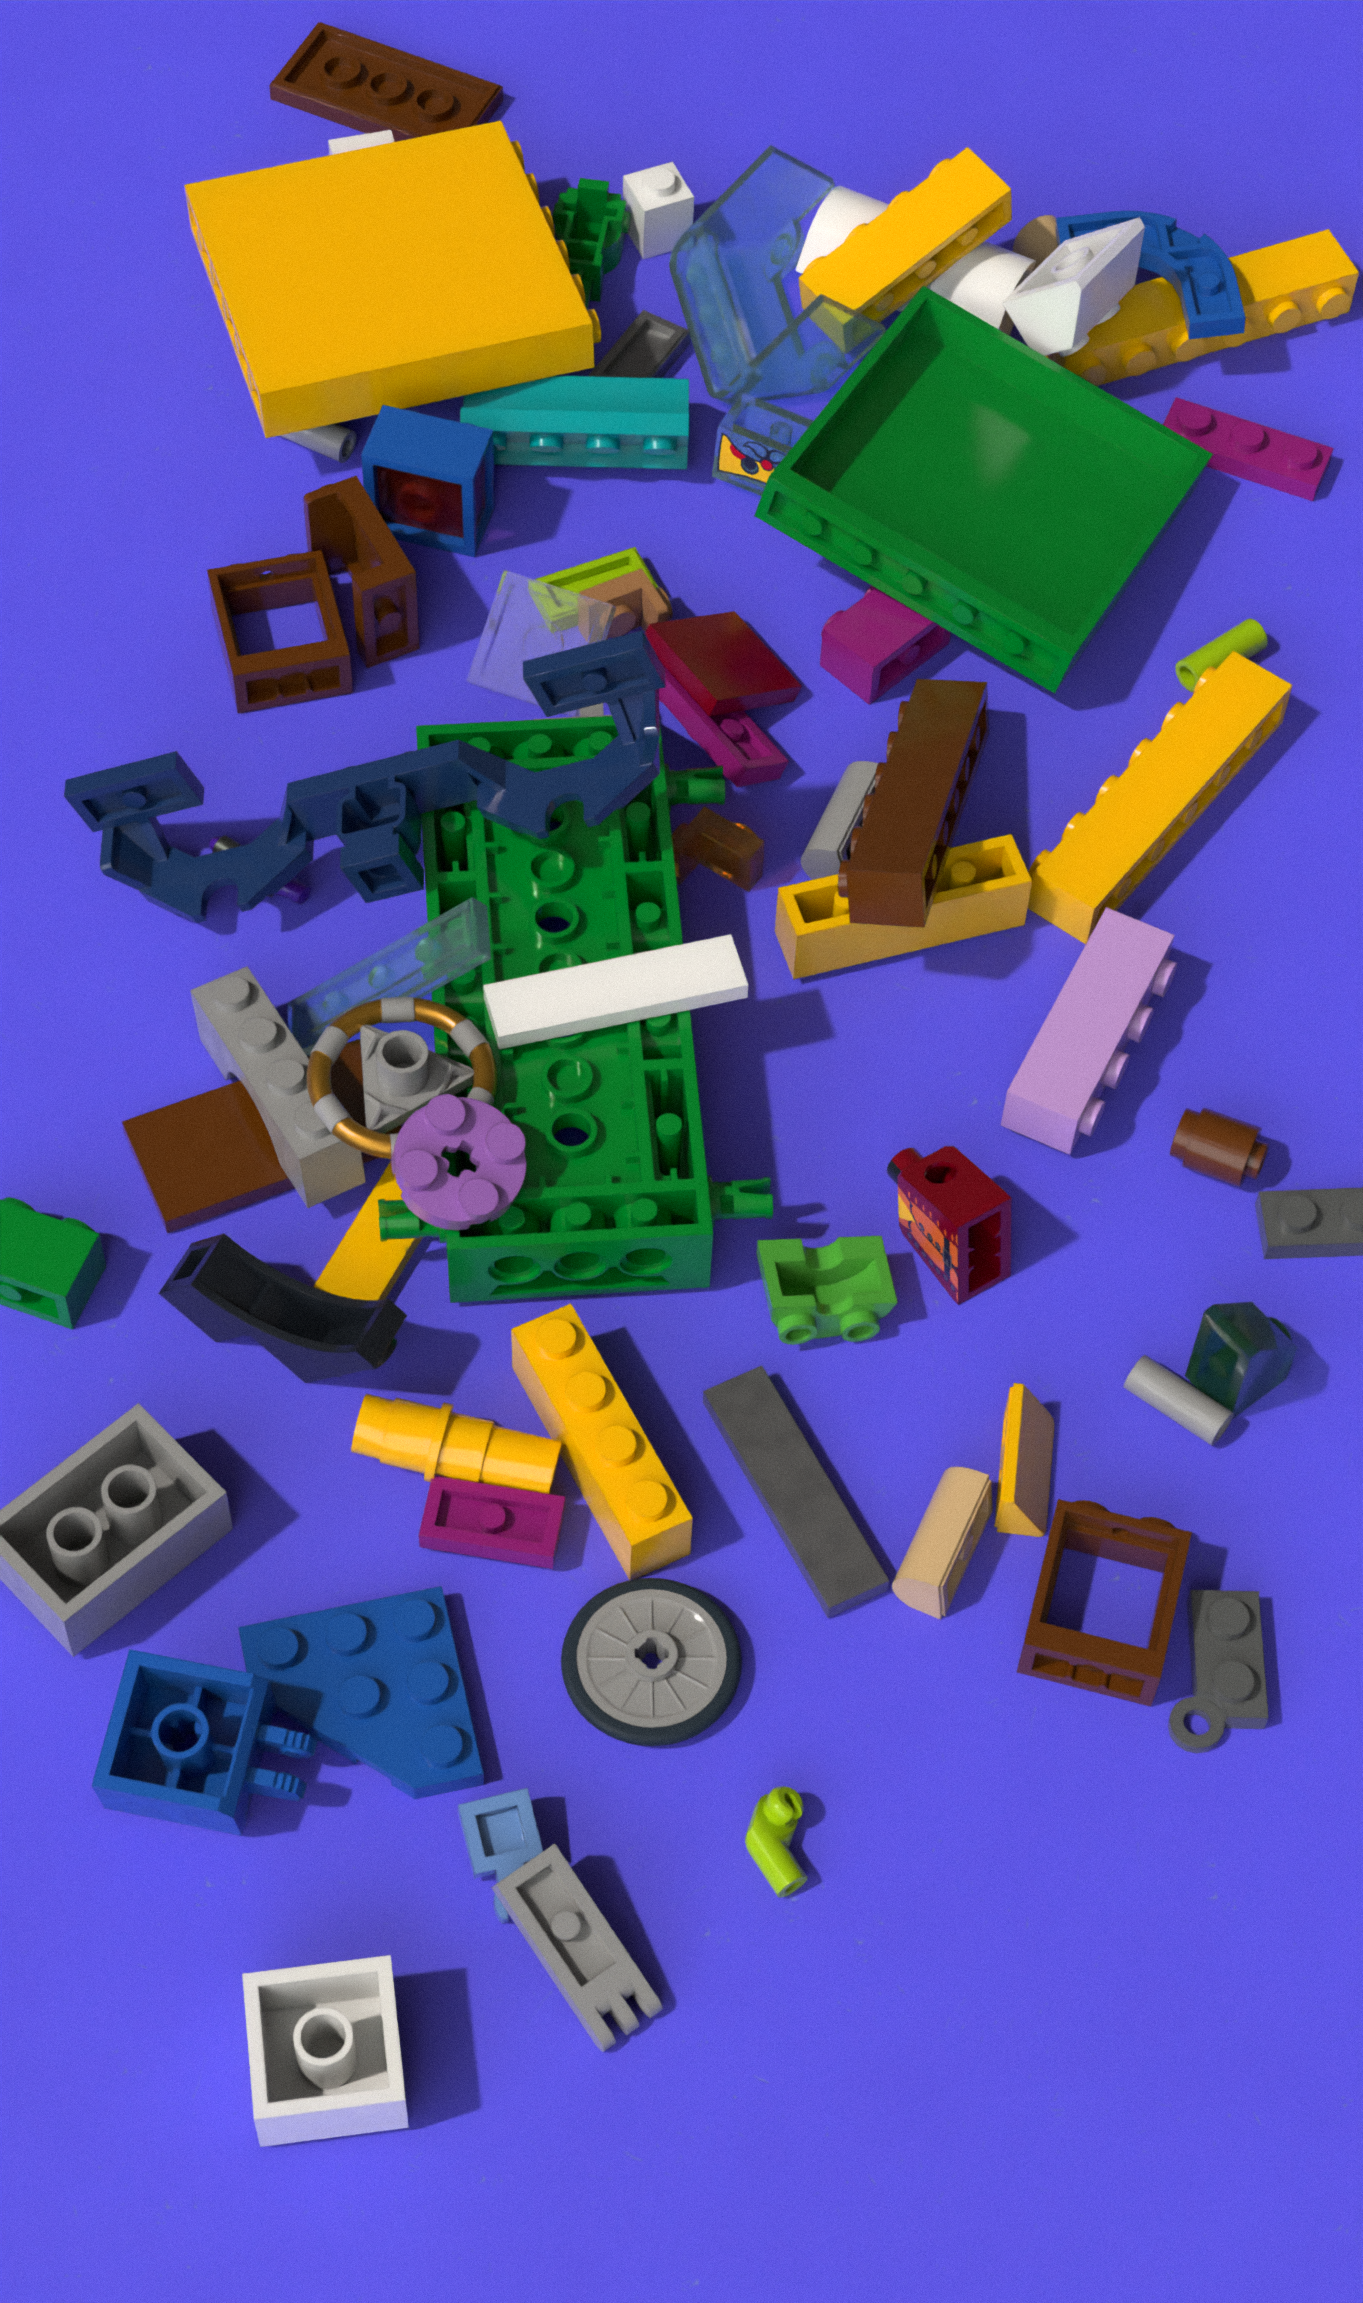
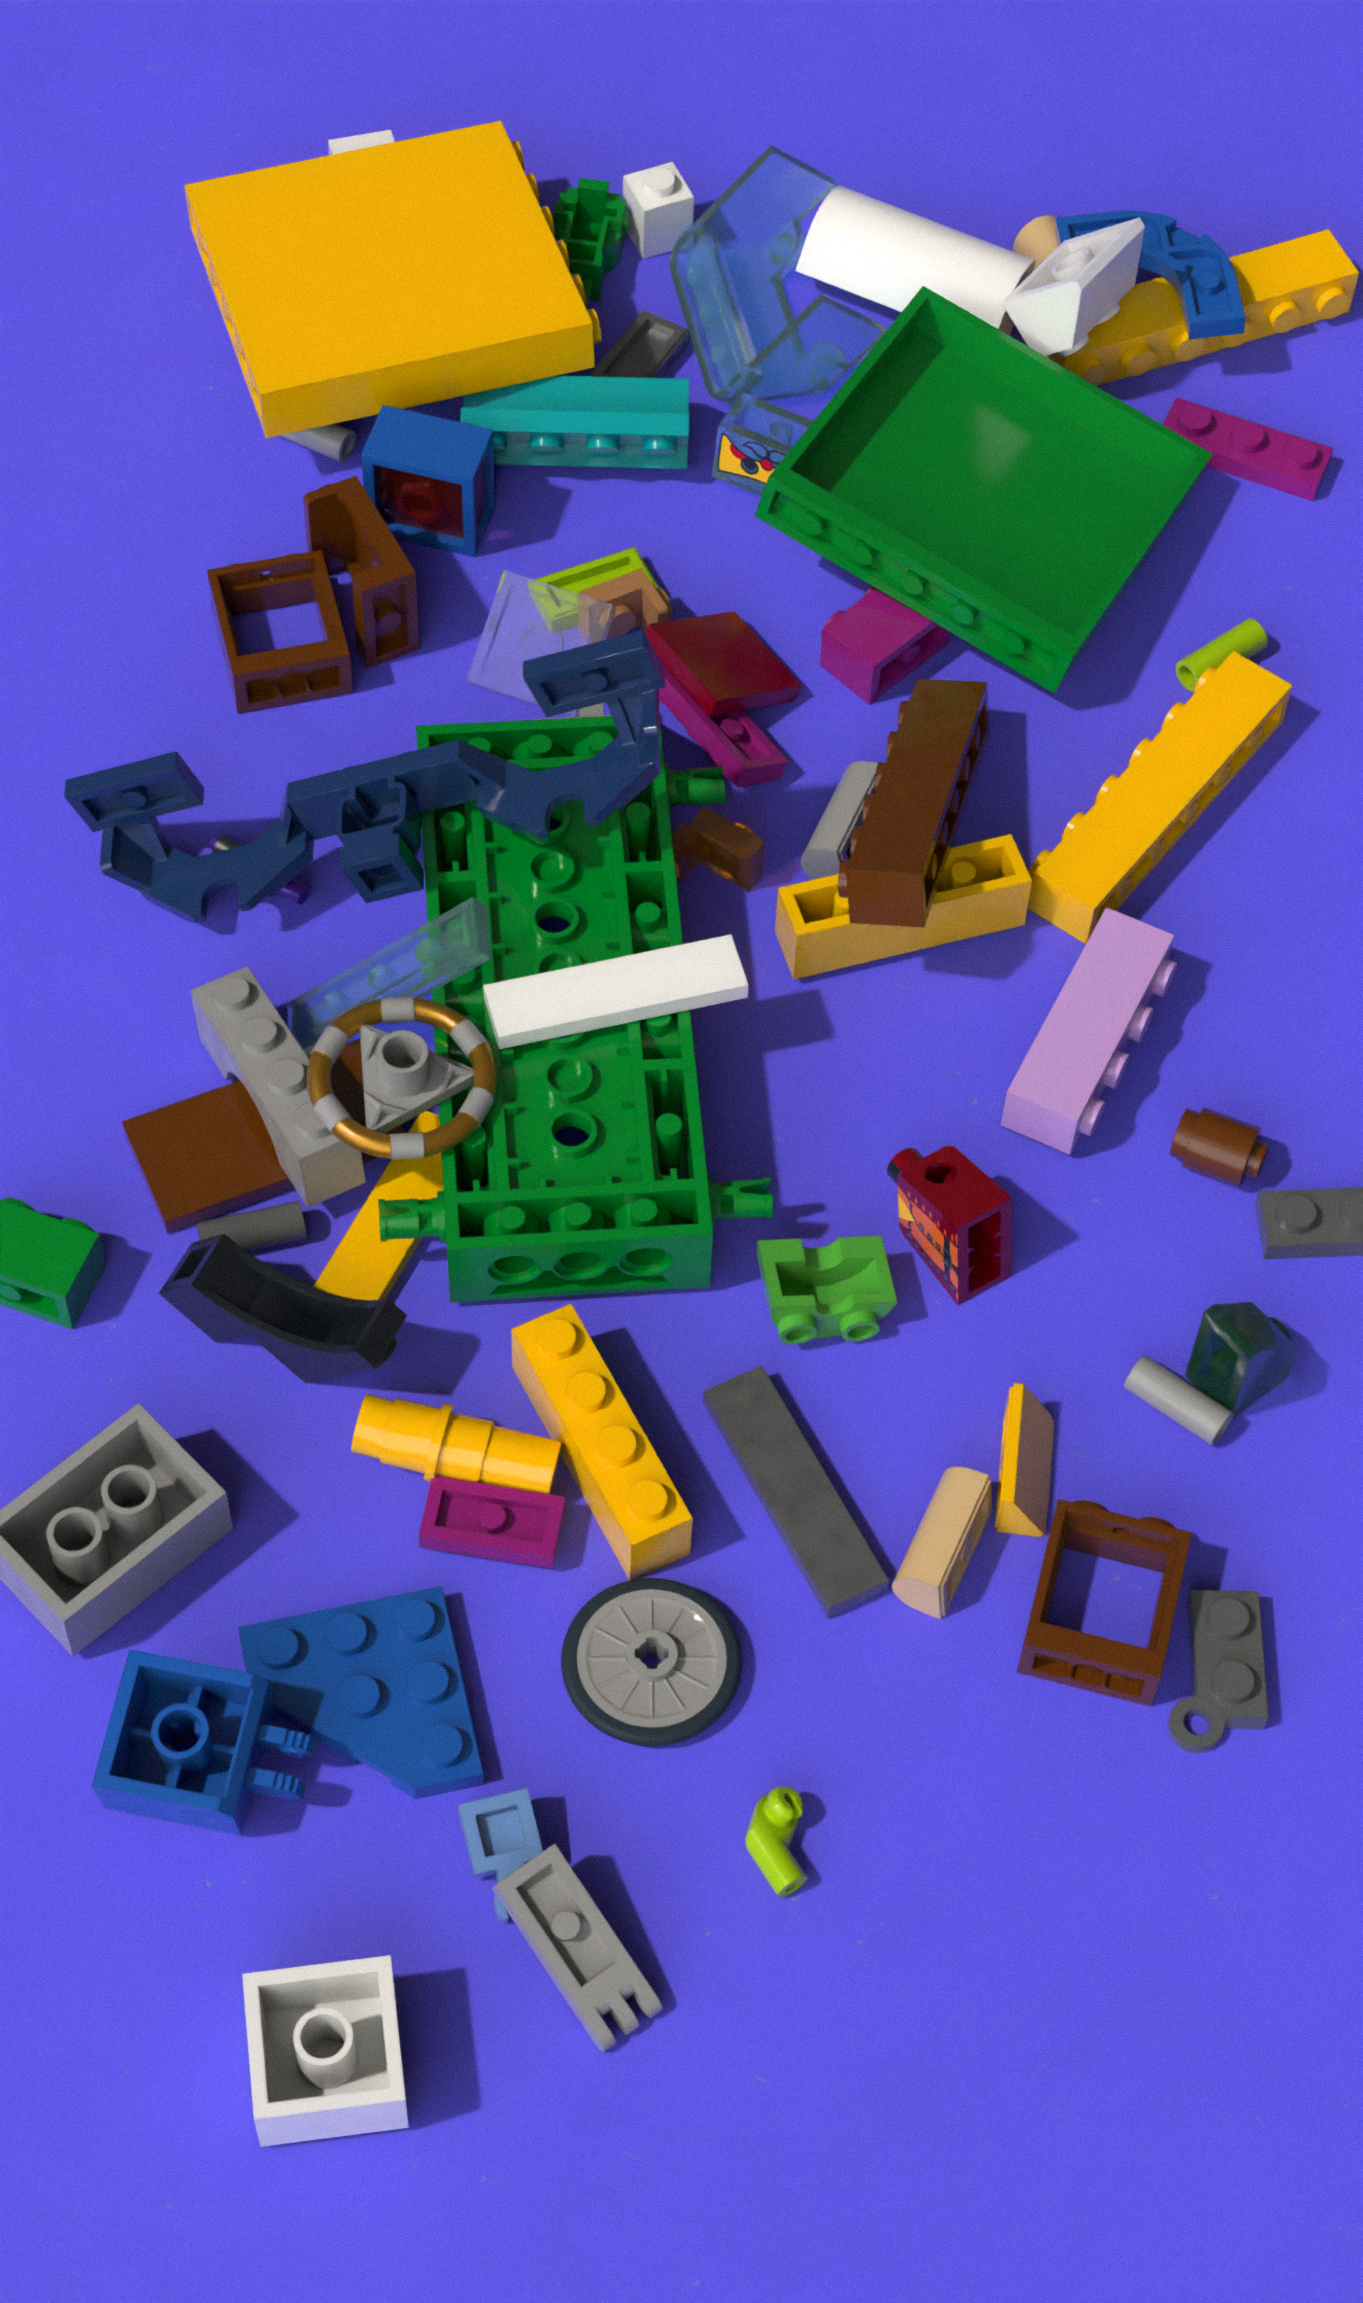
(259, 1227): none -> dark grey hinge
(380, 87): reddish brown tile -> none
(451, 1126): medium lavender plate -> none
(912, 239): yellow brick -> none

